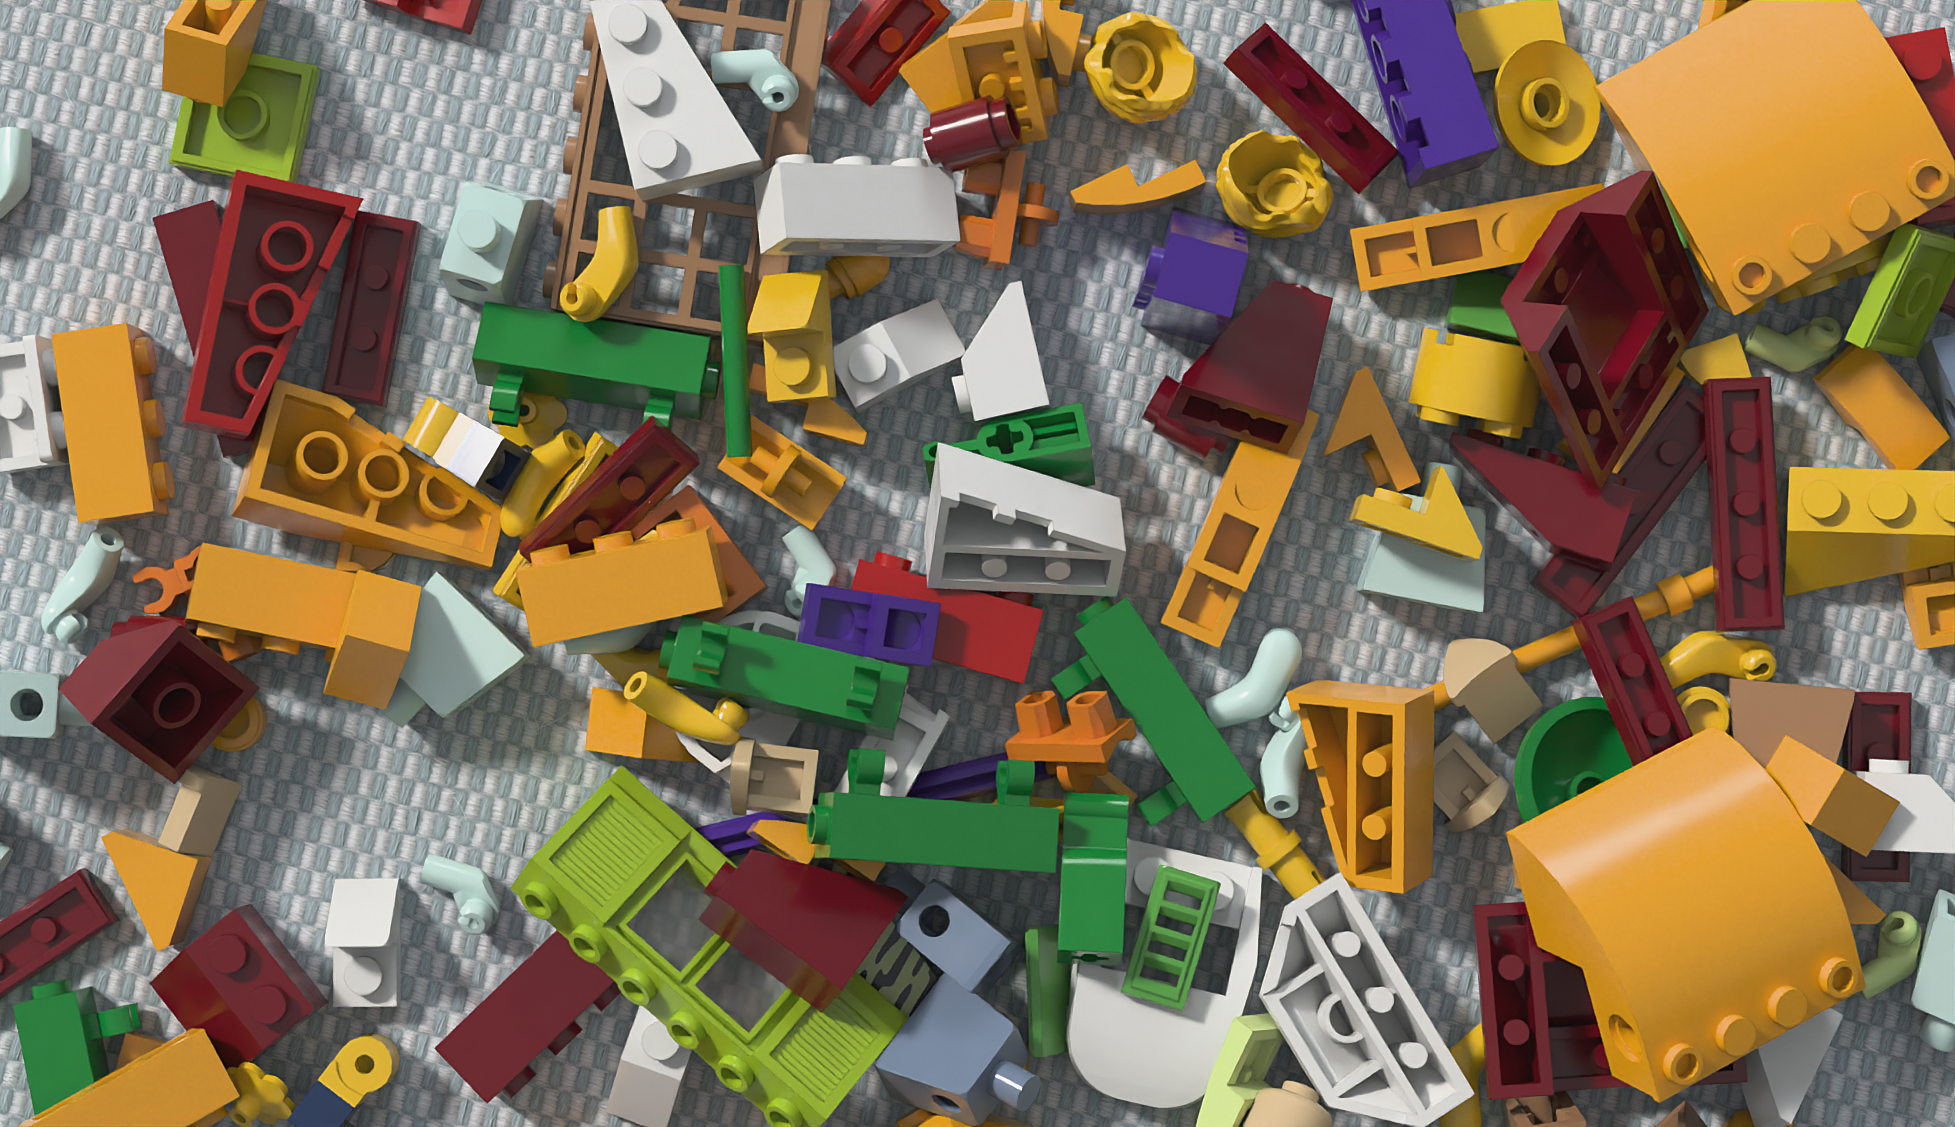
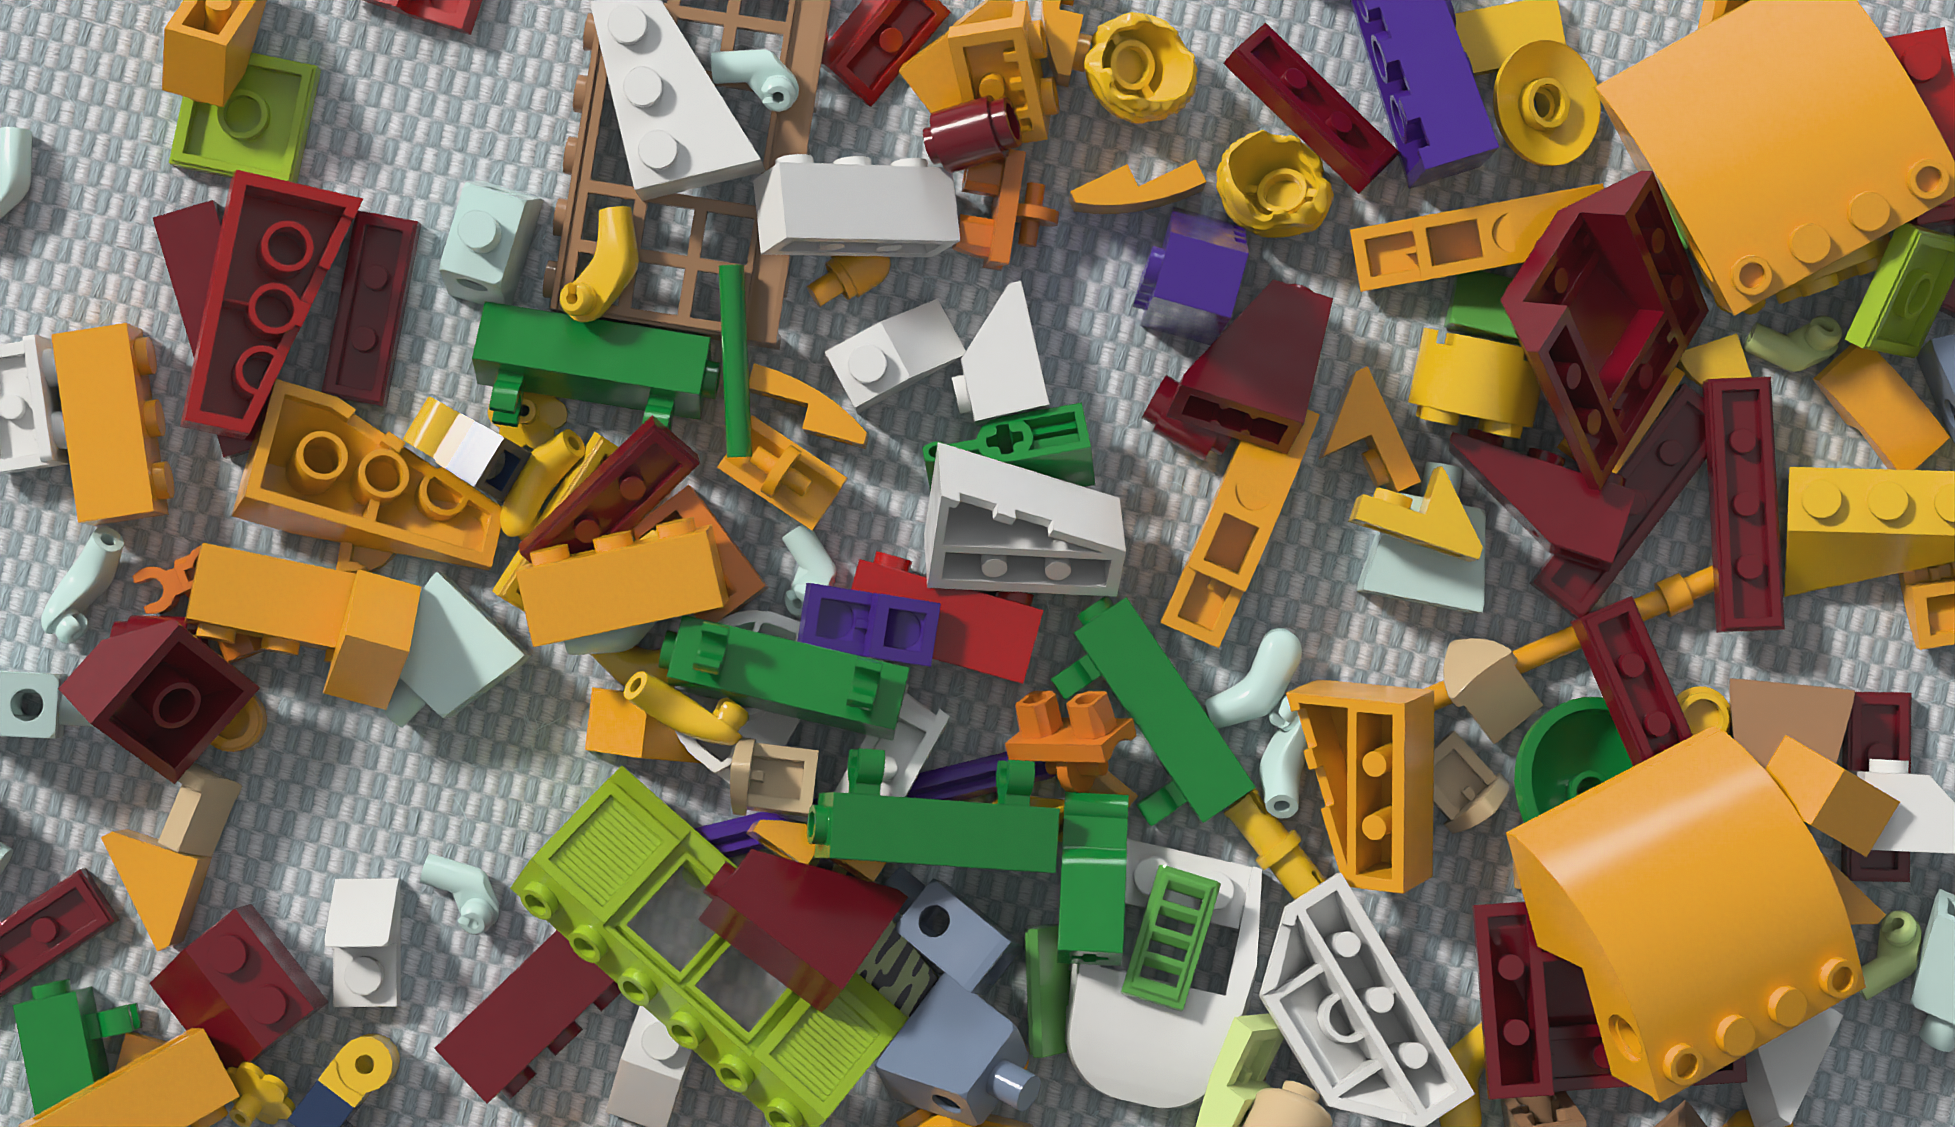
(797, 336): yellow slope -> none
(1719, 654): yellow arm -> none

